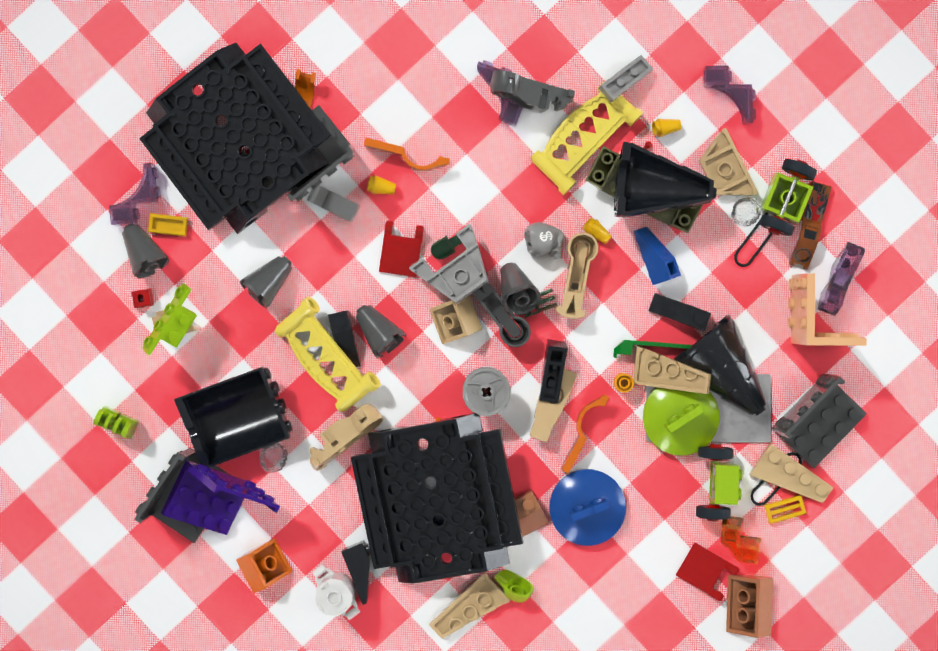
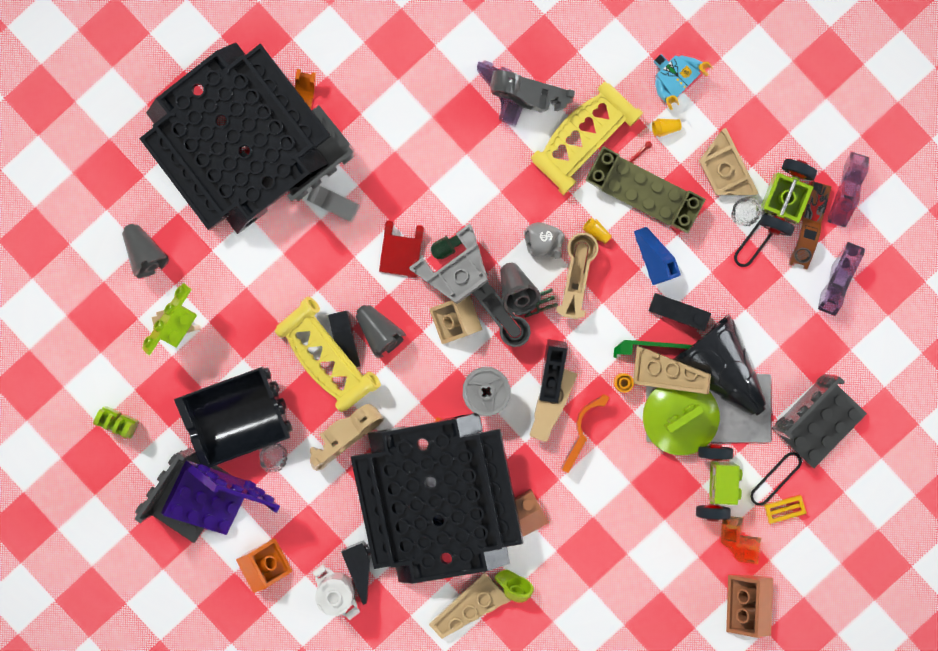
(147, 192): clear purple arch -> none
(147, 295): red piece -> none
(167, 224): yellow tile -> none
(267, 280): dark grey cone -> none
(378, 185): yellow cone -> none
(399, 150): orange piece -> none
(587, 507): blue bracket -> none
(626, 78): light grey plate -> none
(656, 184): black cone -> none
(677, 76): none -> medium azure torso
(703, 569): red flag -> none
(743, 95): clear purple arch -> none
(785, 472): tan wing -> none
(803, 316): light nougat bracket -> none
(849, 191): none -> arch

